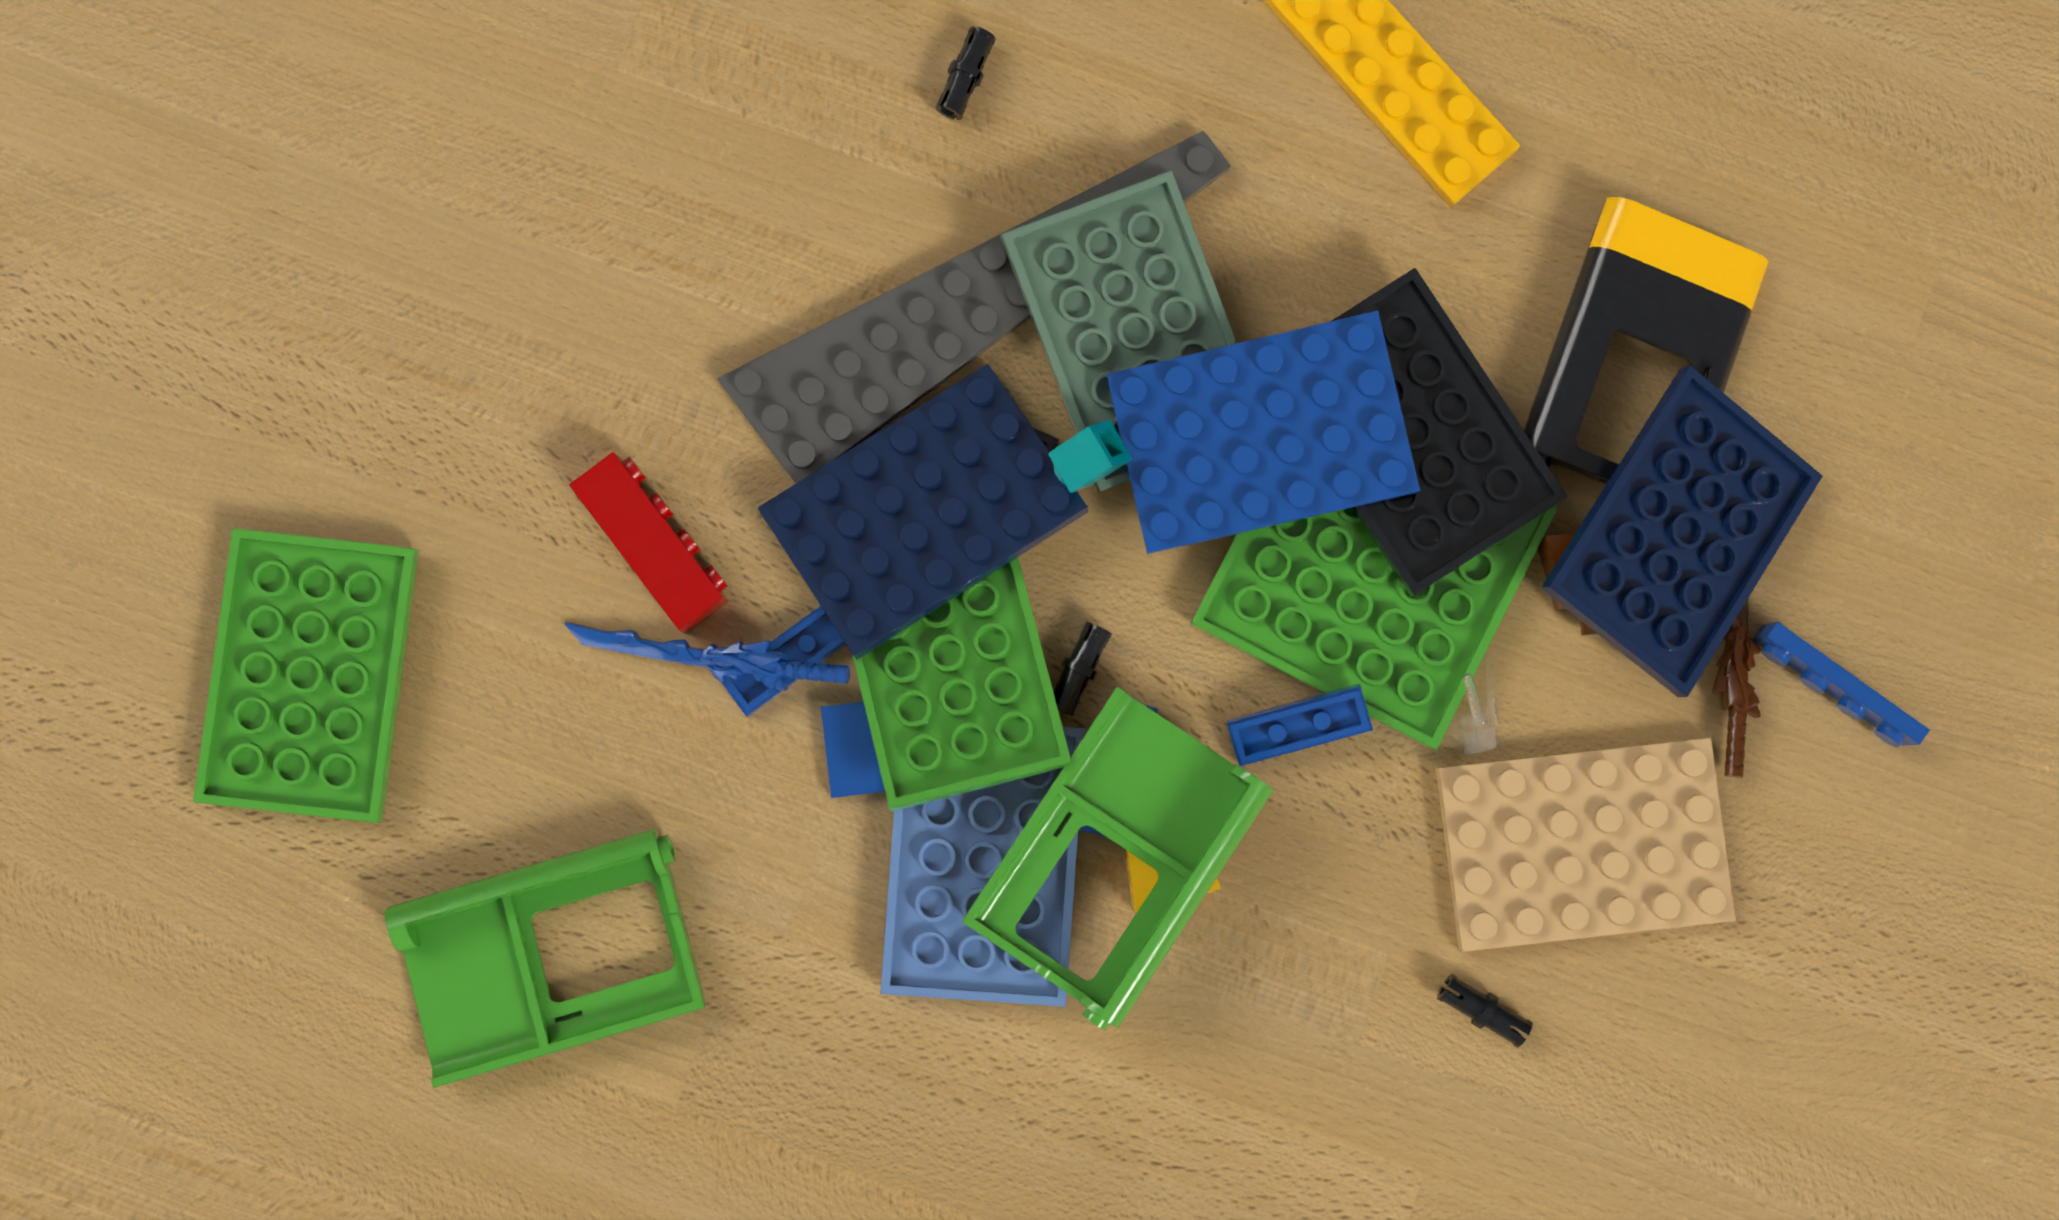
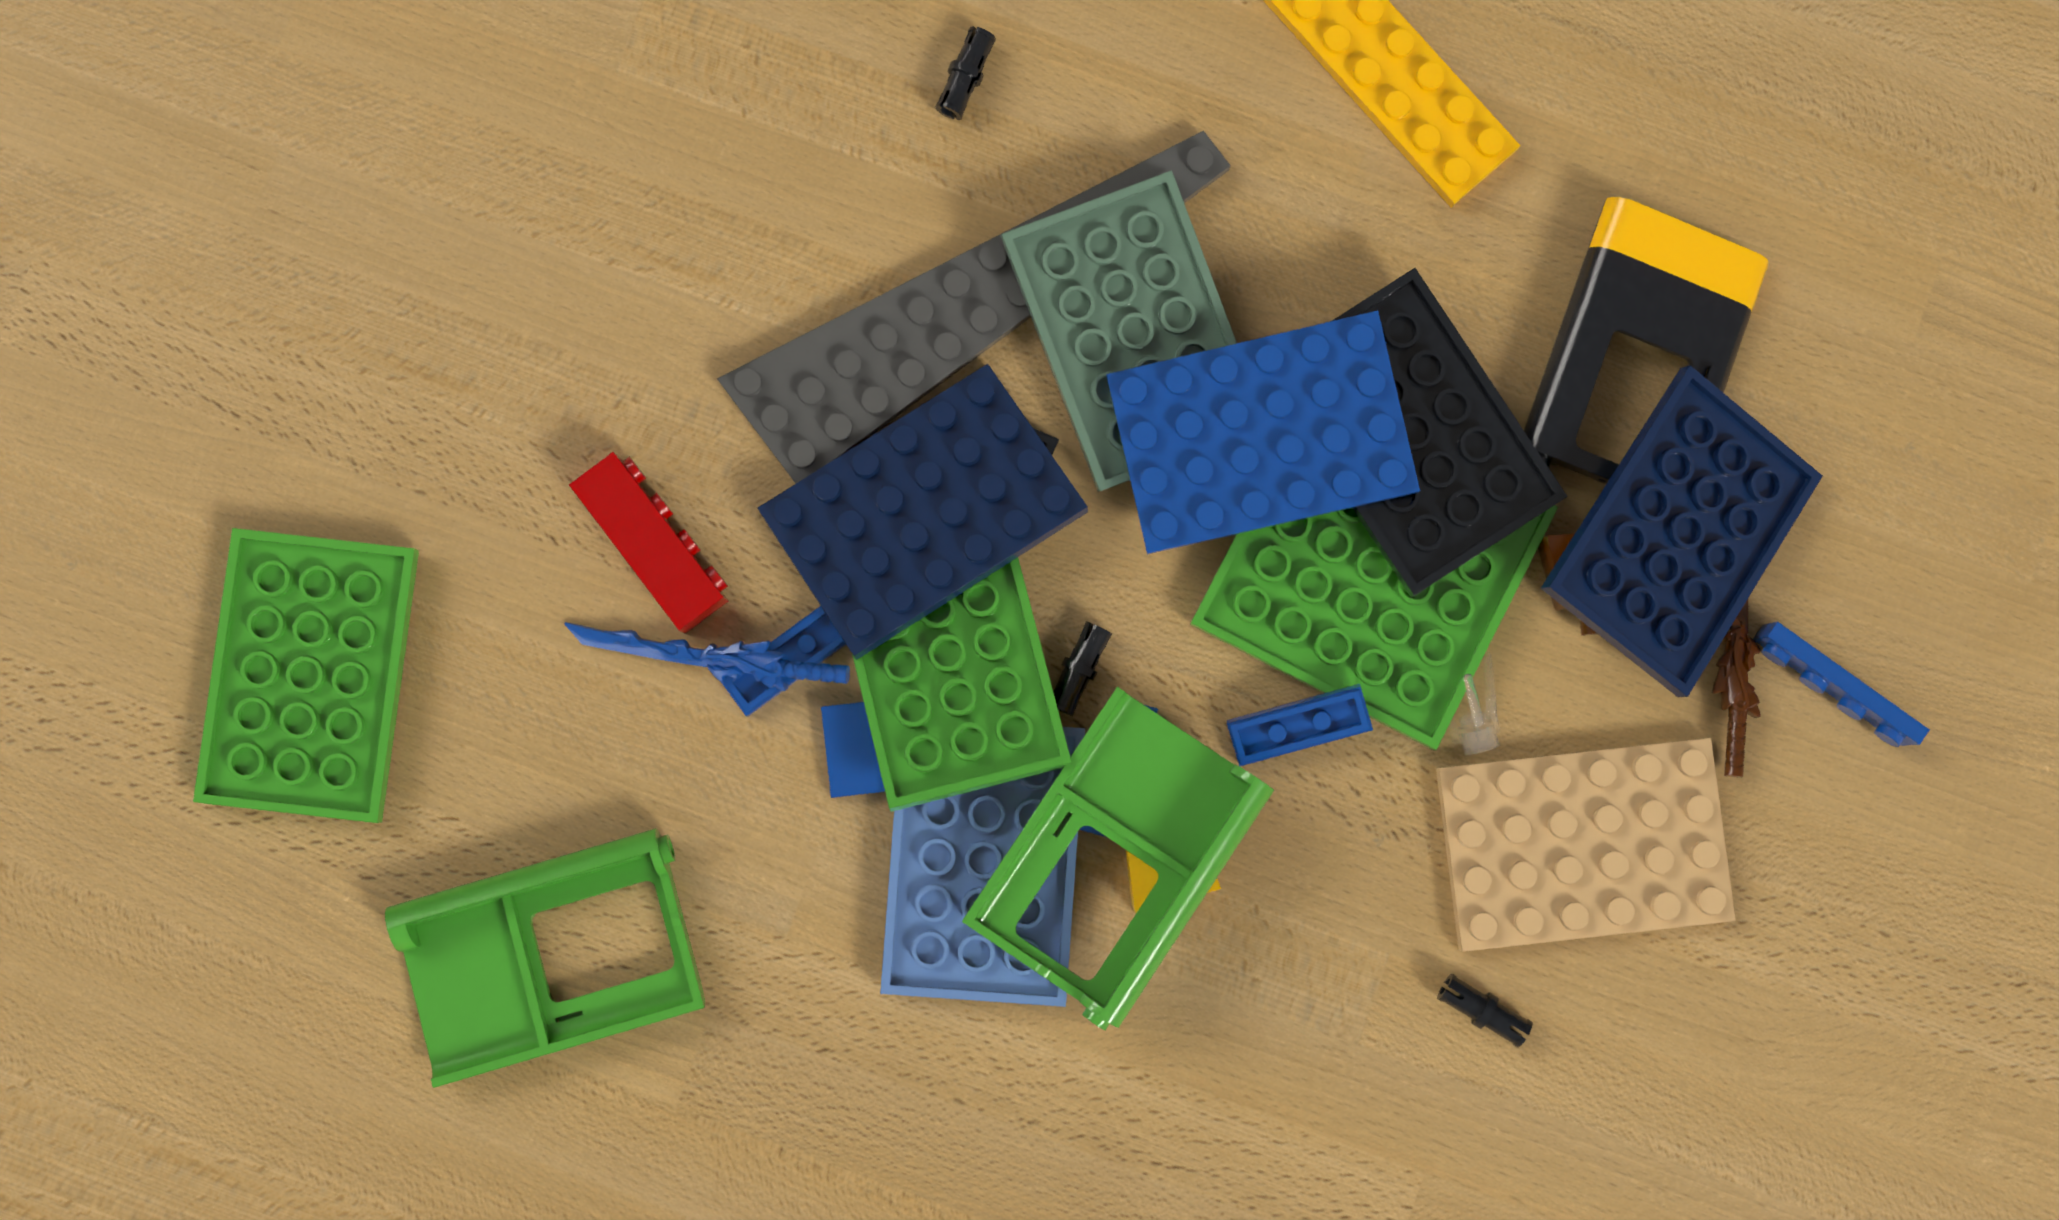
(1089, 456): teal brick -> none

